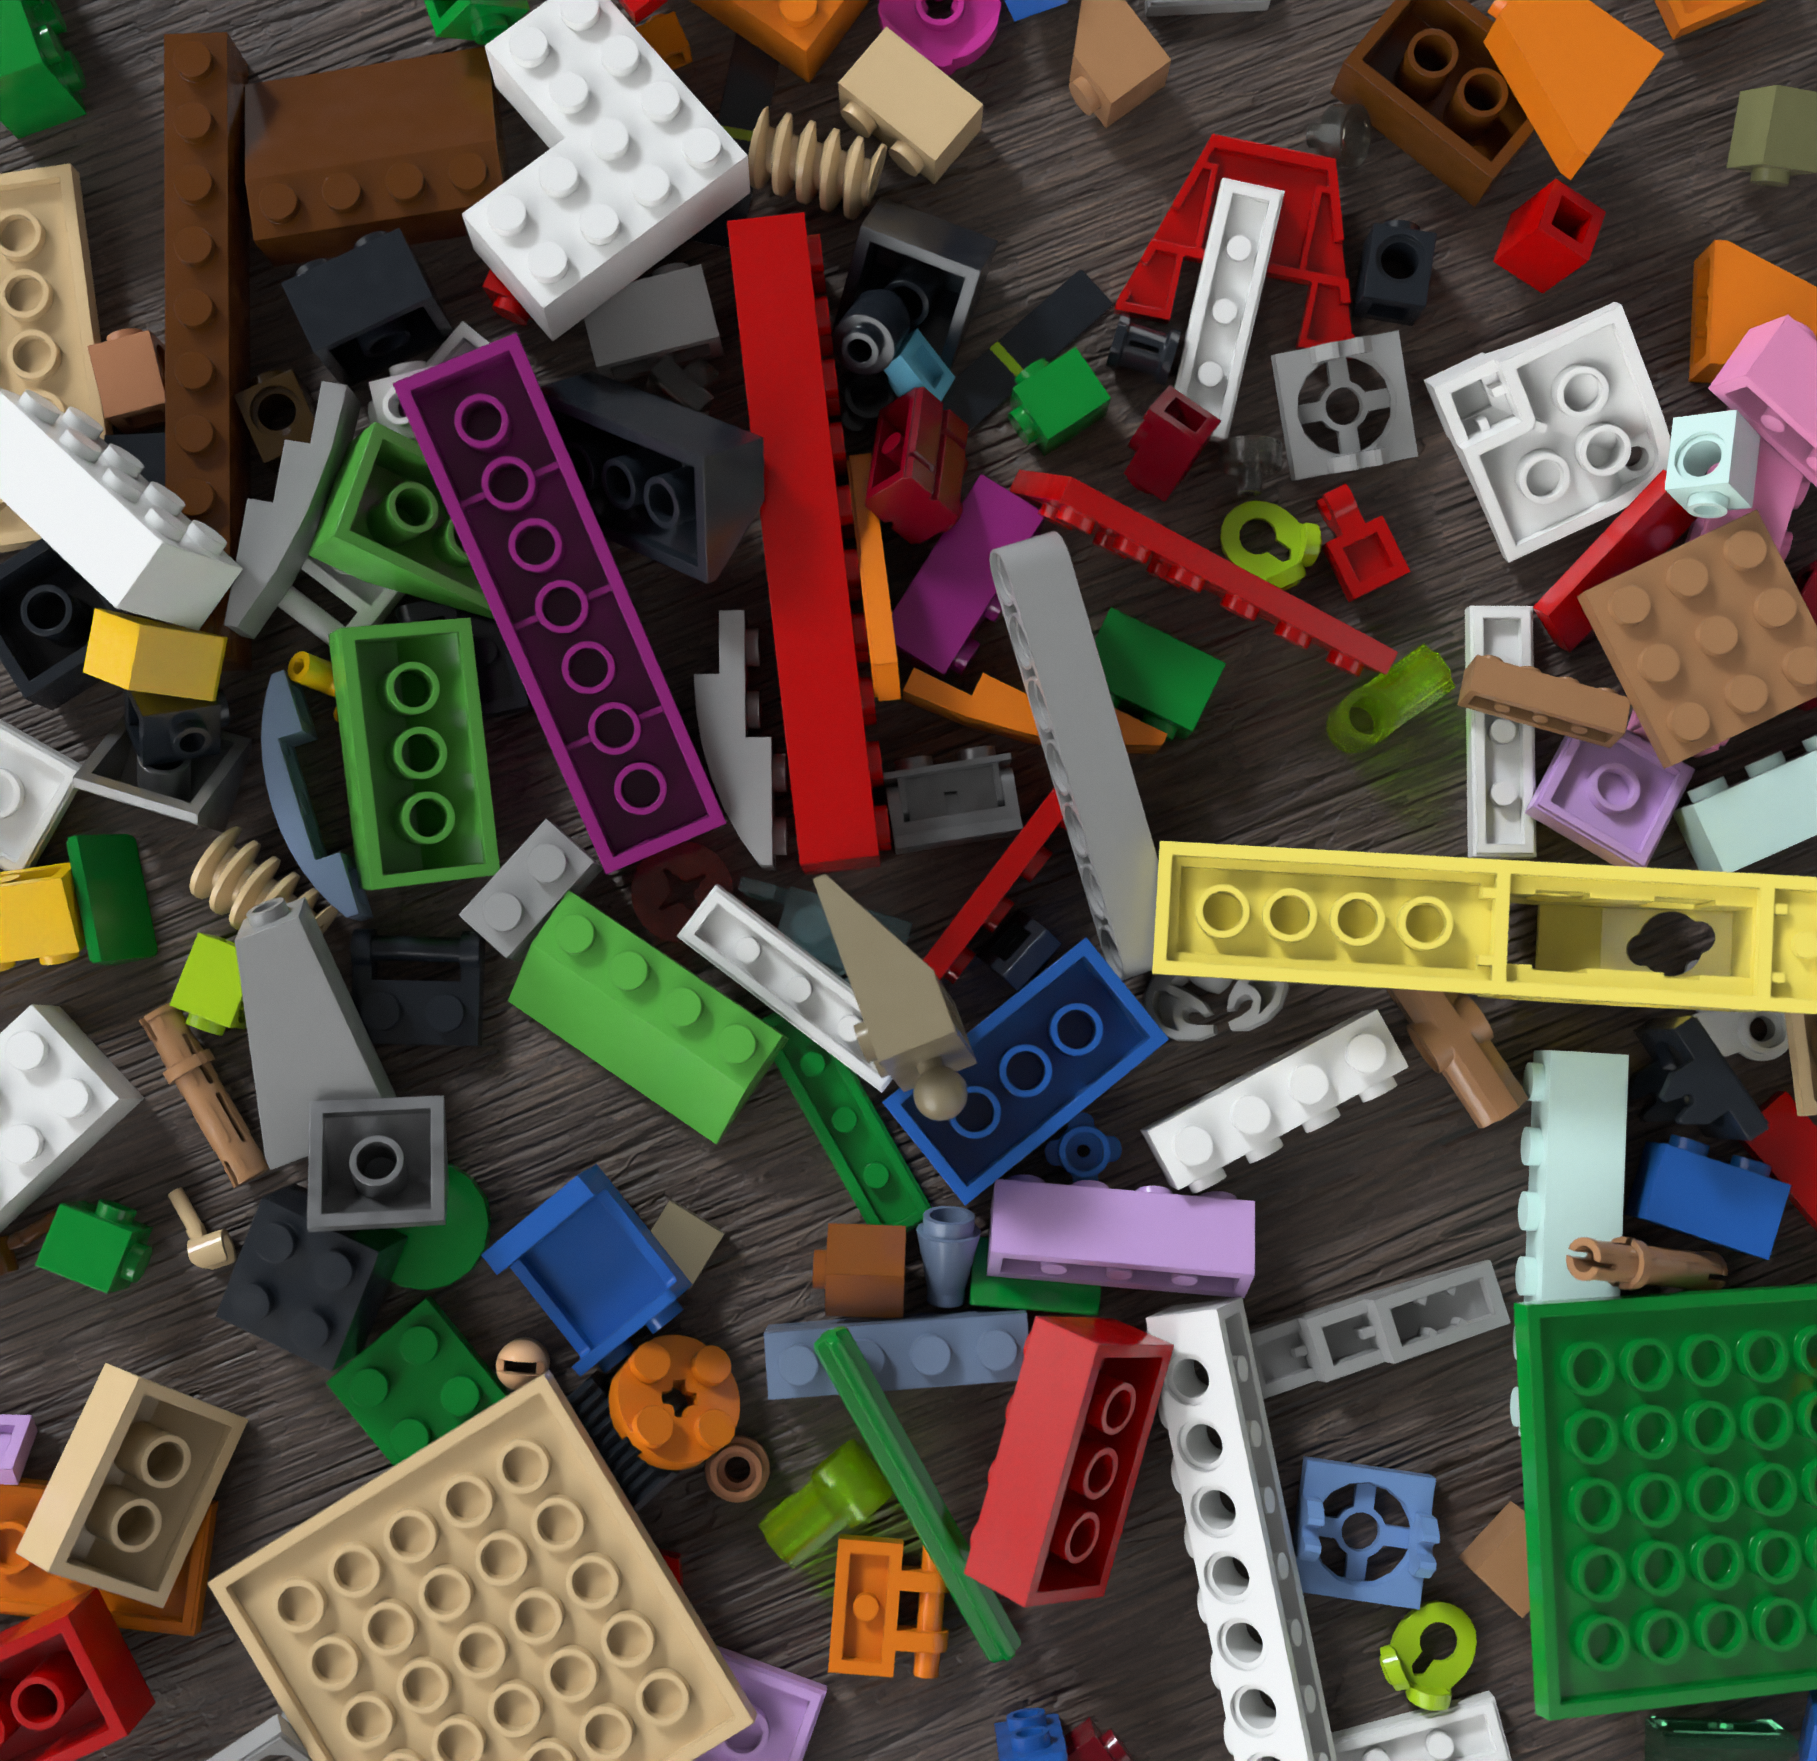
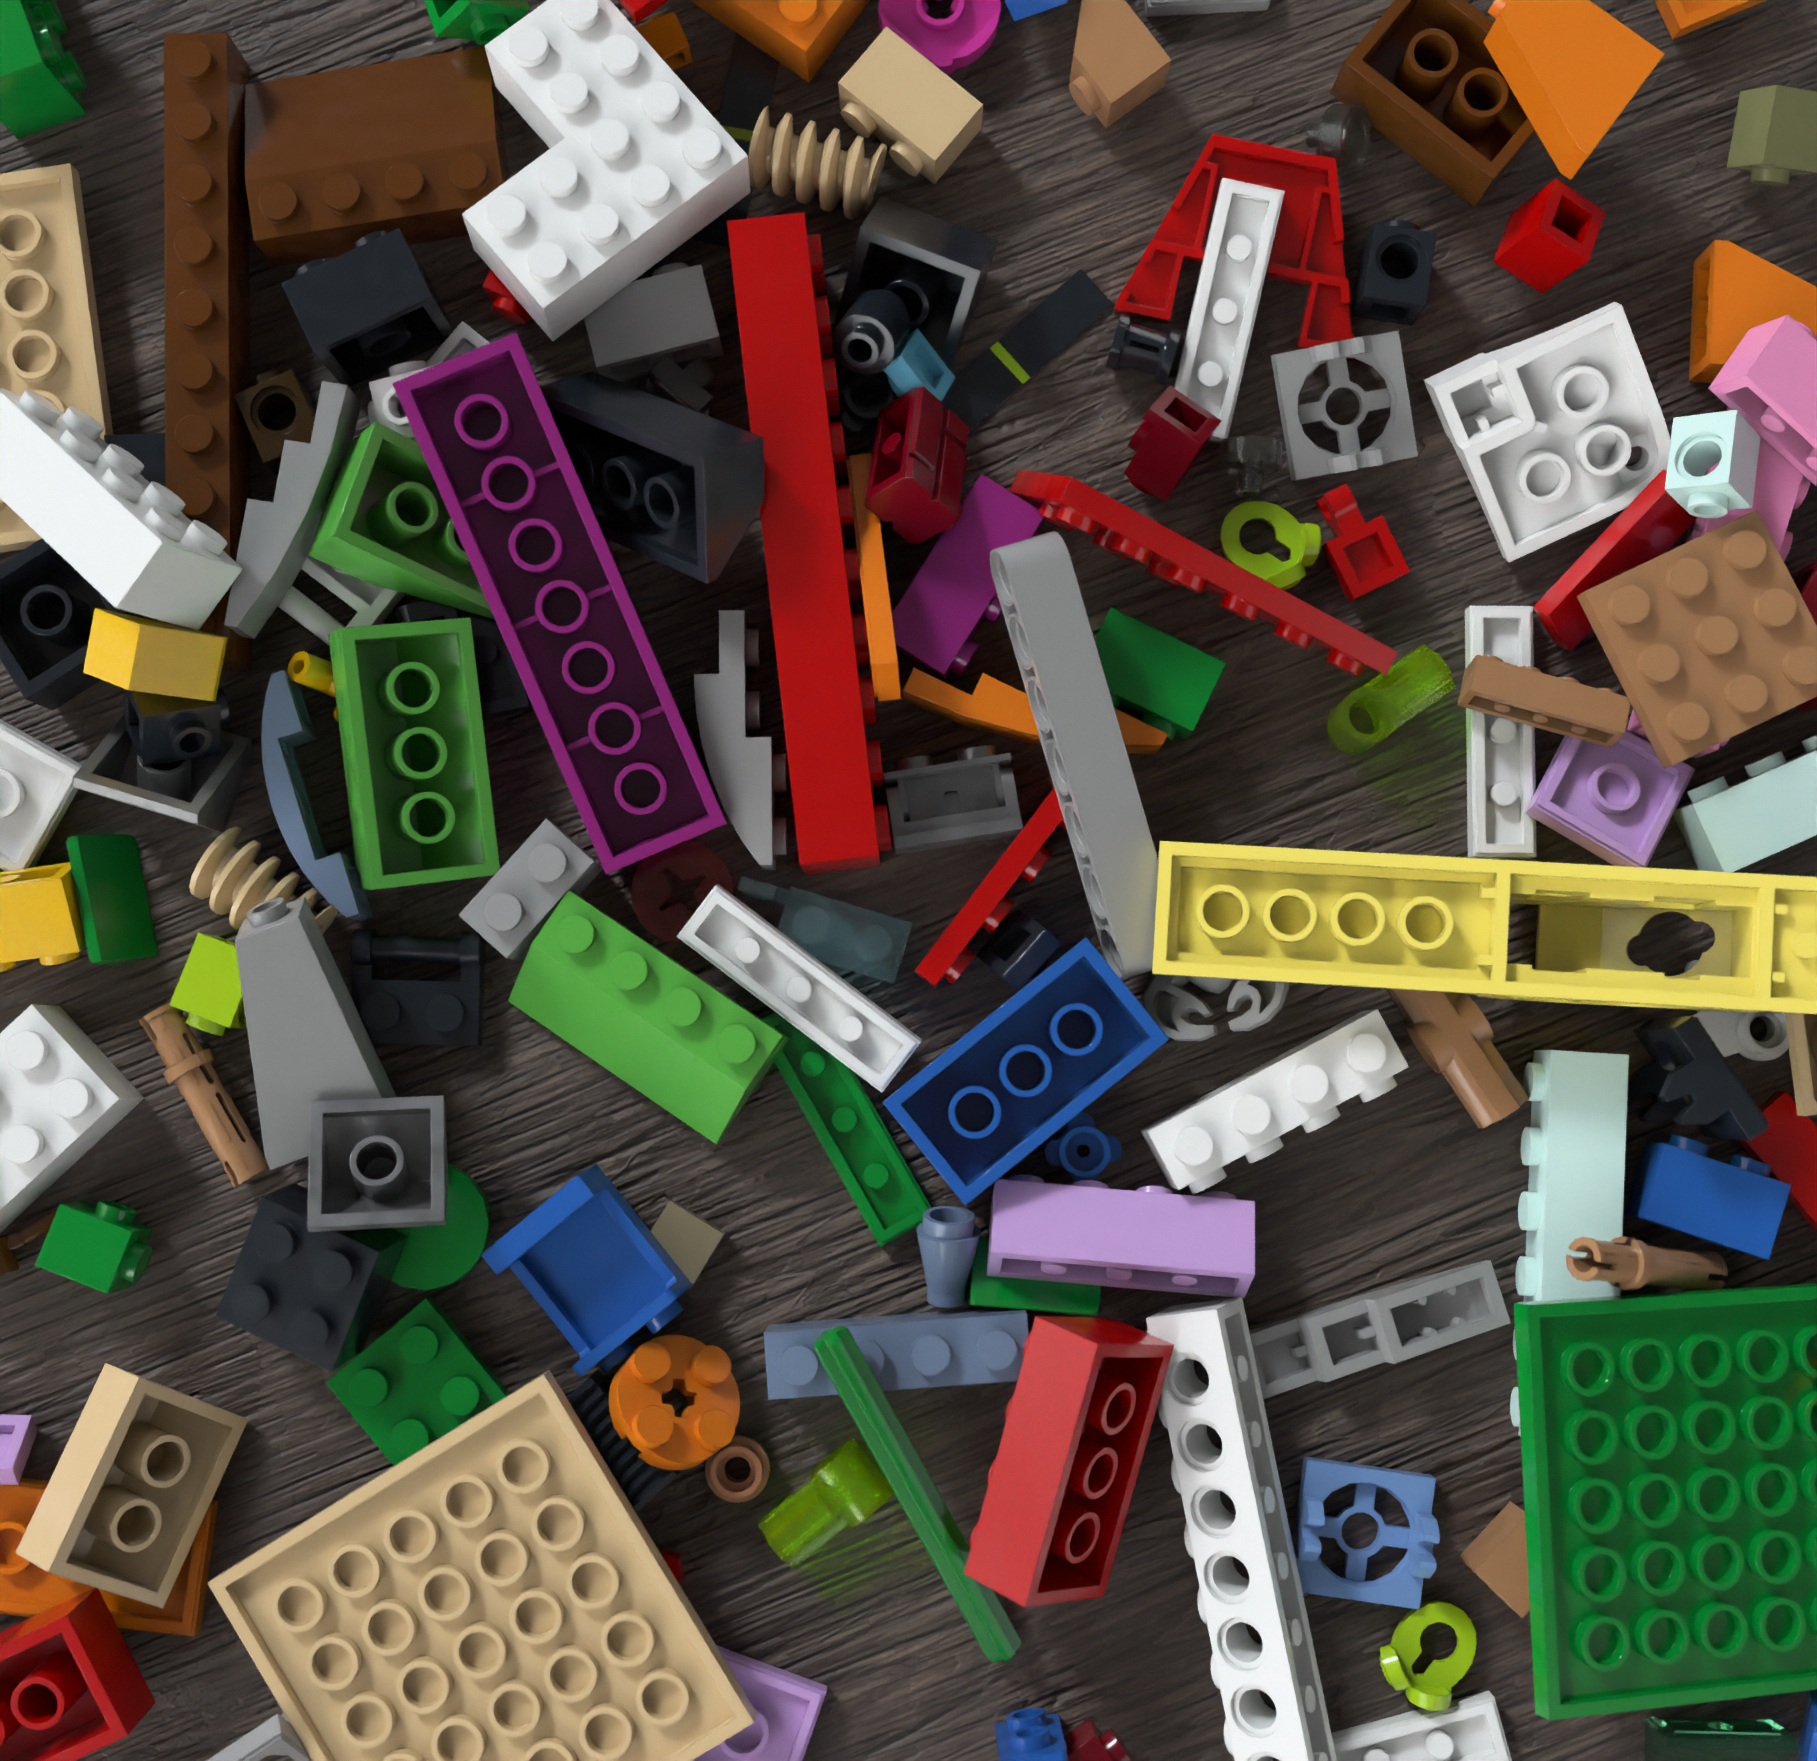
(131, 379): nougat brick -> none
(203, 1249): tan hand -> none
(521, 1350): light nougat hinge -> none
(862, 1270): dark orange brick -> none
(868, 1606): orange plate -> none
(906, 1012): dark tan slope -> none
(1056, 401): green brick -> none

